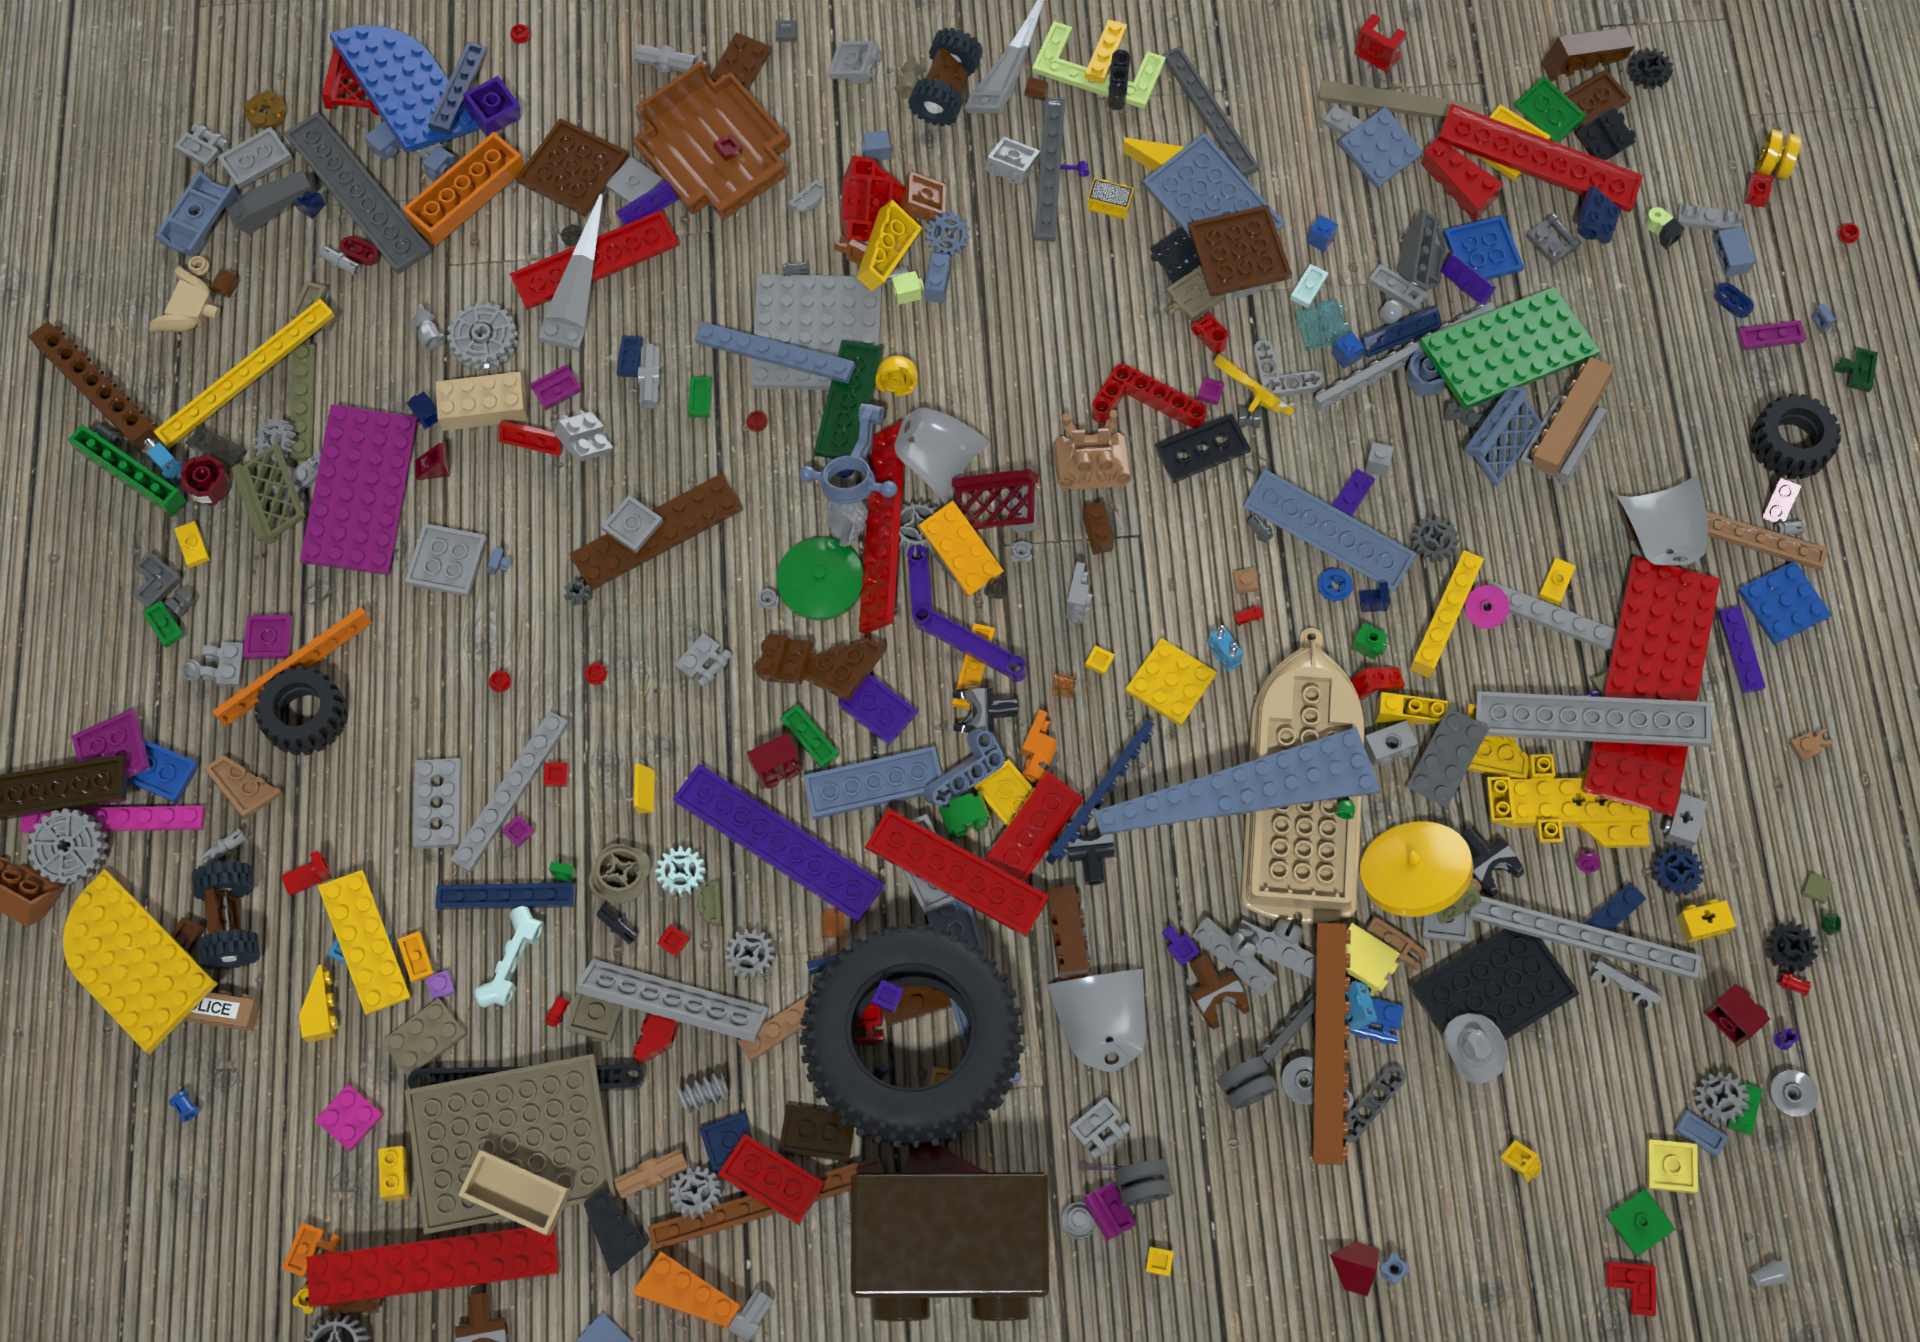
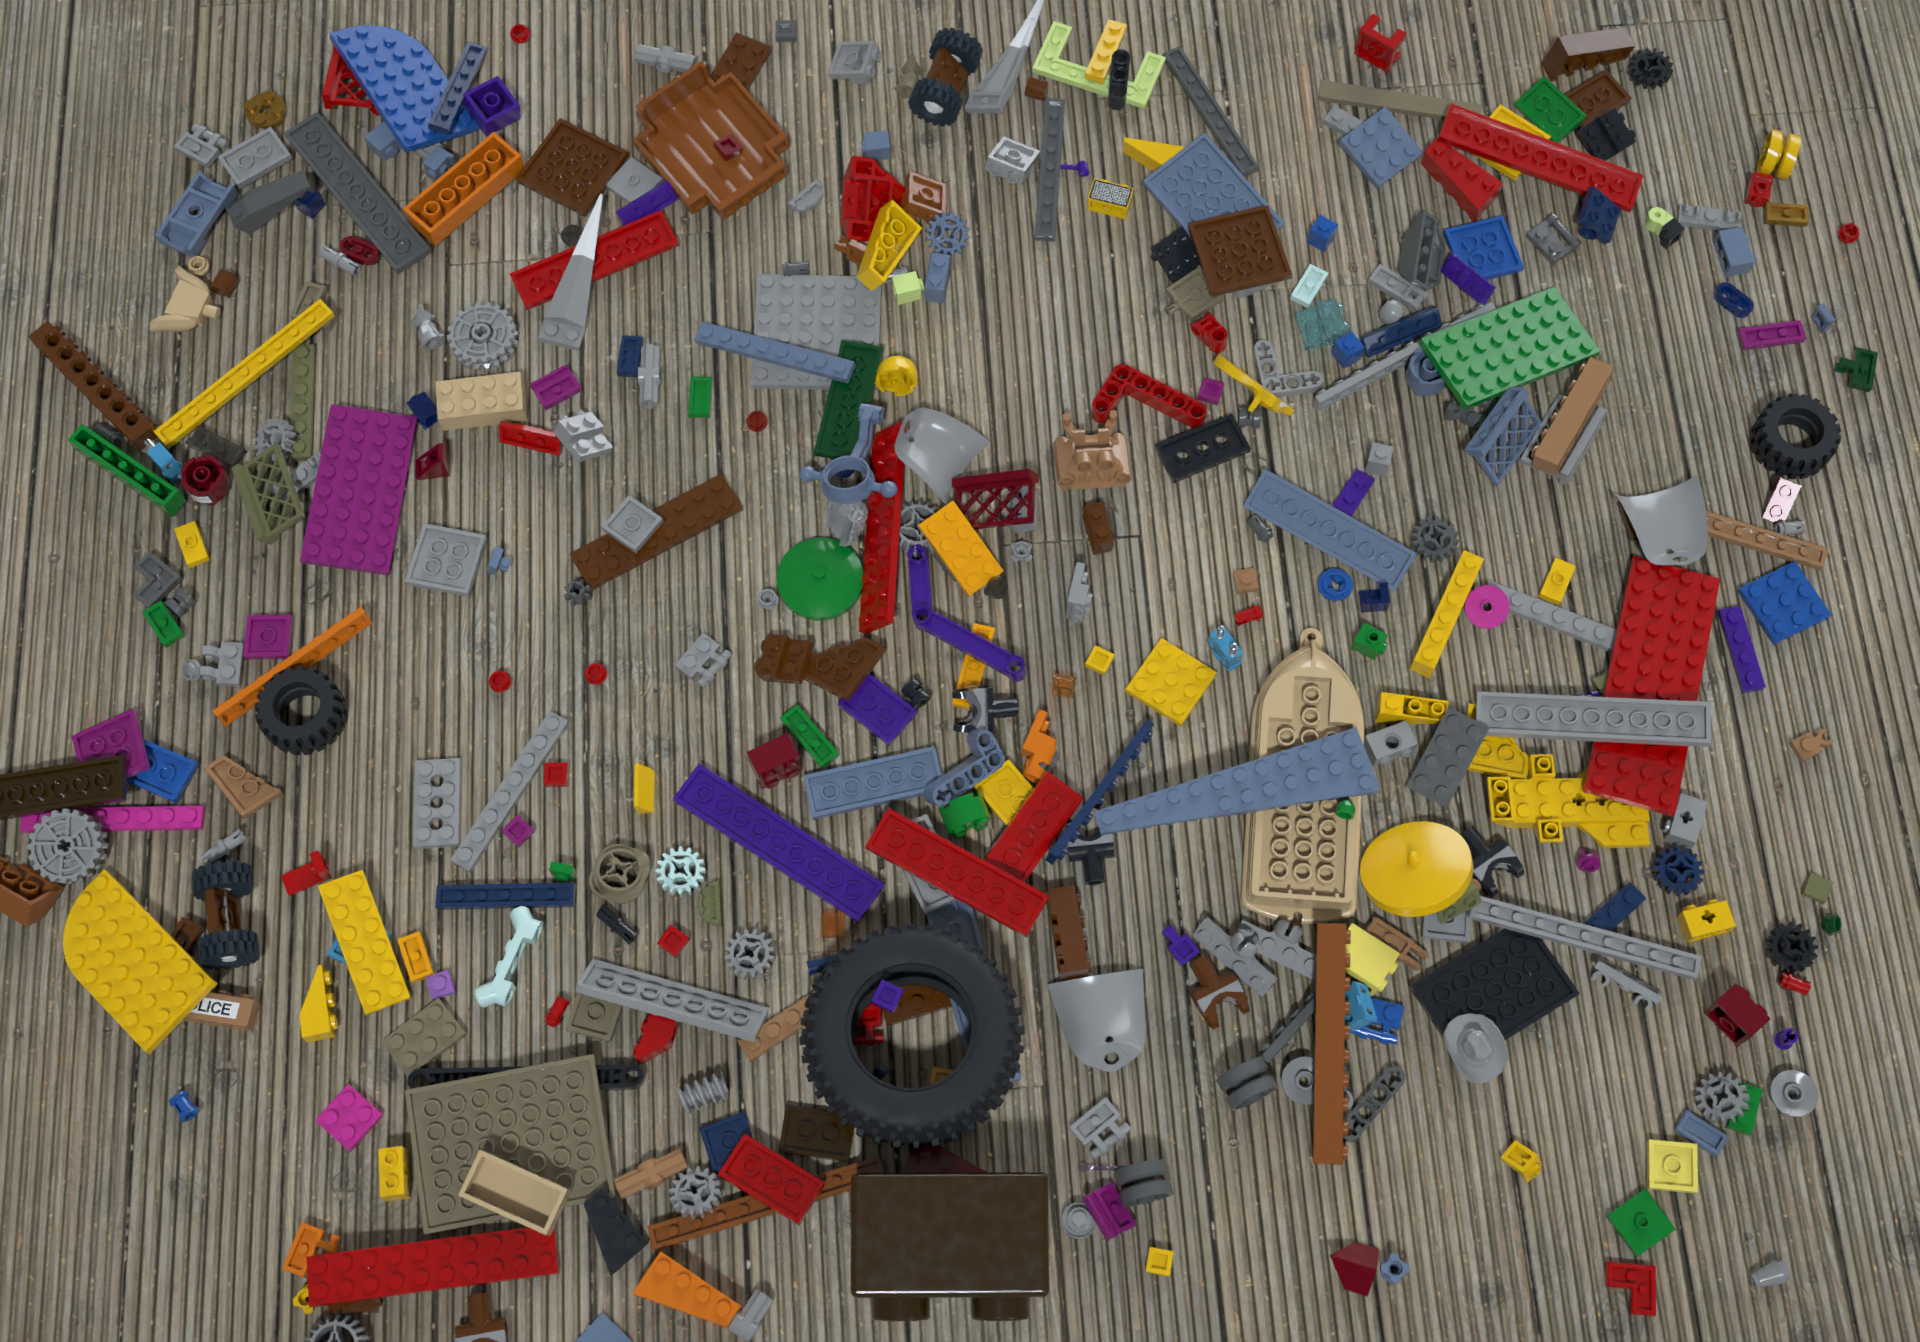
(916, 693): none -> black wheel
(1377, 679): red bracket -> none
(1786, 214): none -> pearl gold plate

